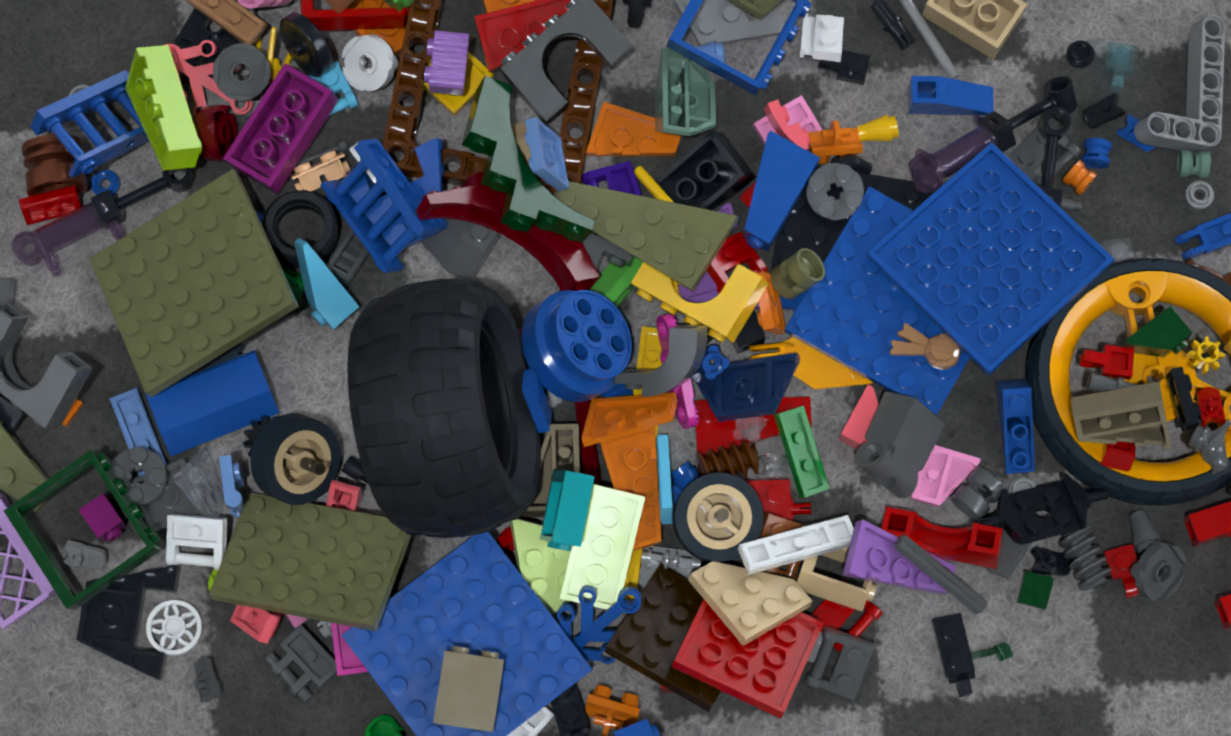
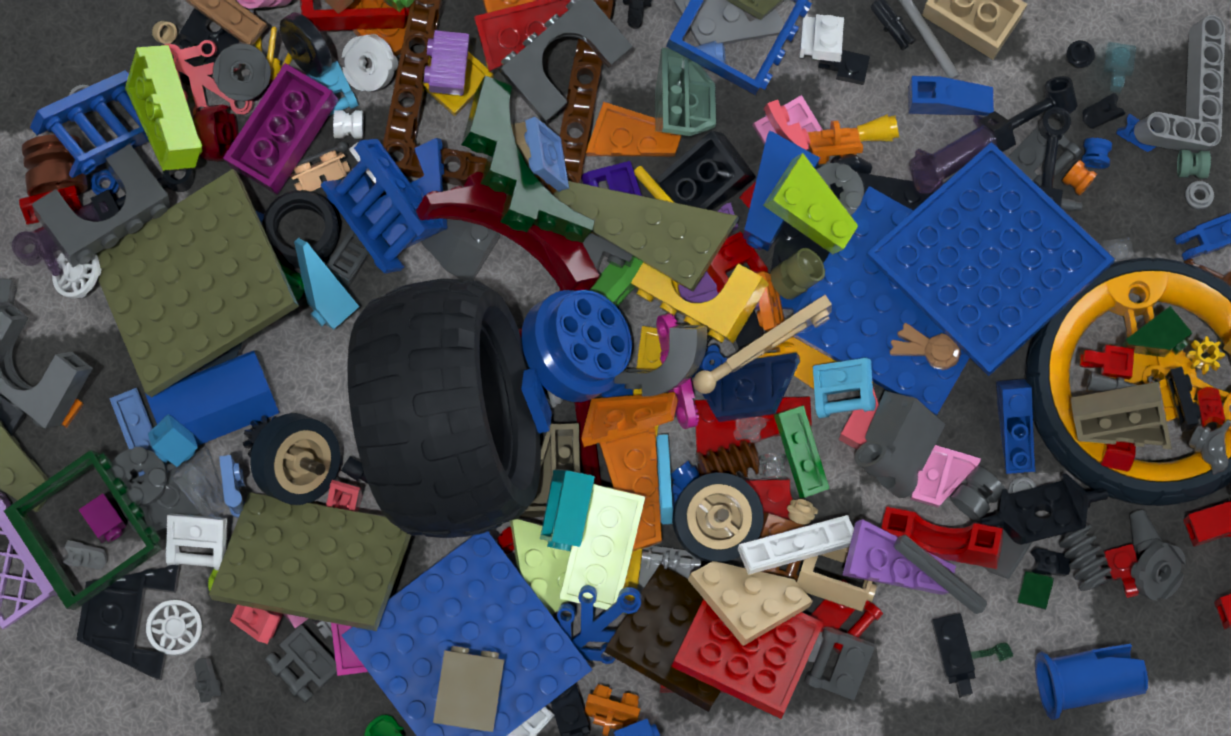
(75, 276): none -> white wheel
(83, 238): none -> dark grey arch
(167, 35): none -> tan hinge
(172, 441): none -> dark azure brick
(348, 124): none -> white wheel
(801, 511): none -> tan plate
(811, 206): none -> lime wedge
(815, 313): none -> tan plate
(841, 378): none -> medium azure plate
(1088, 678): none -> blue piece

